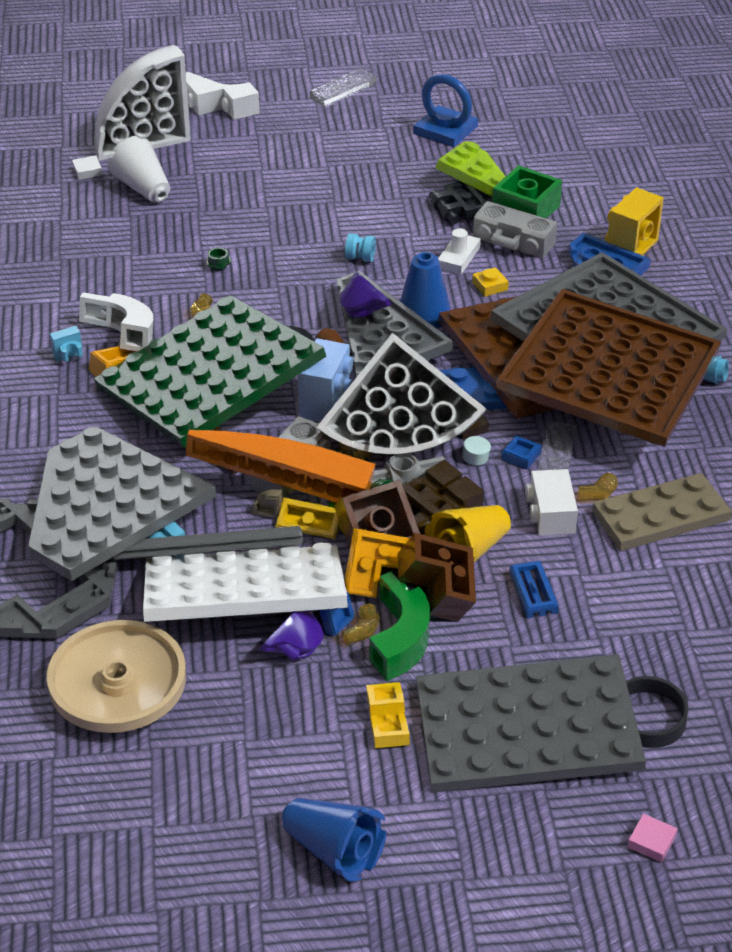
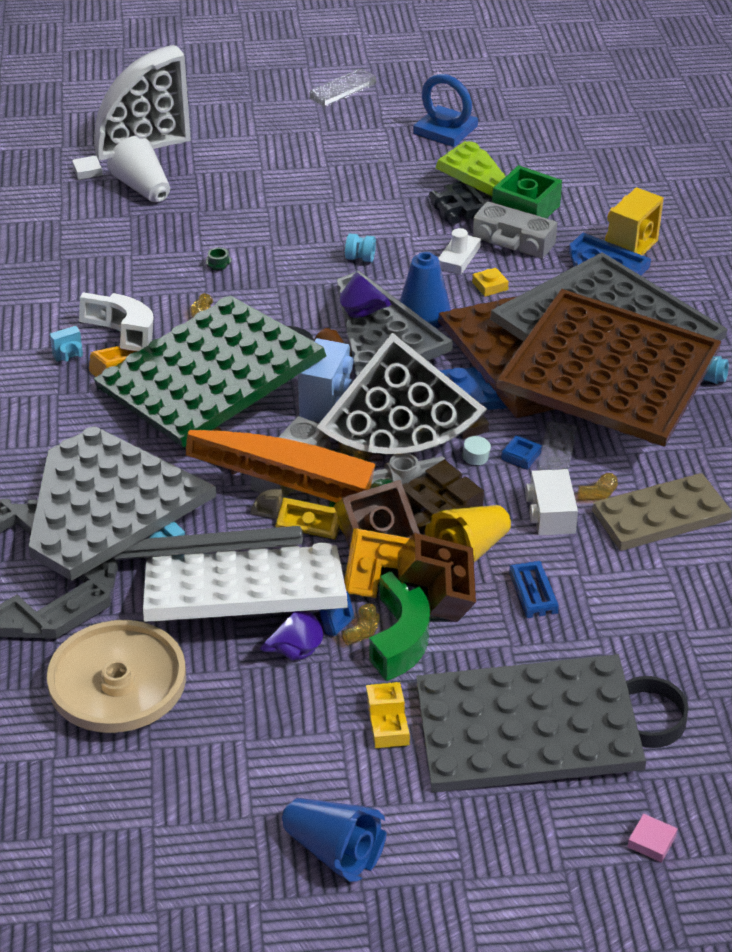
(209, 96): white arch -> none

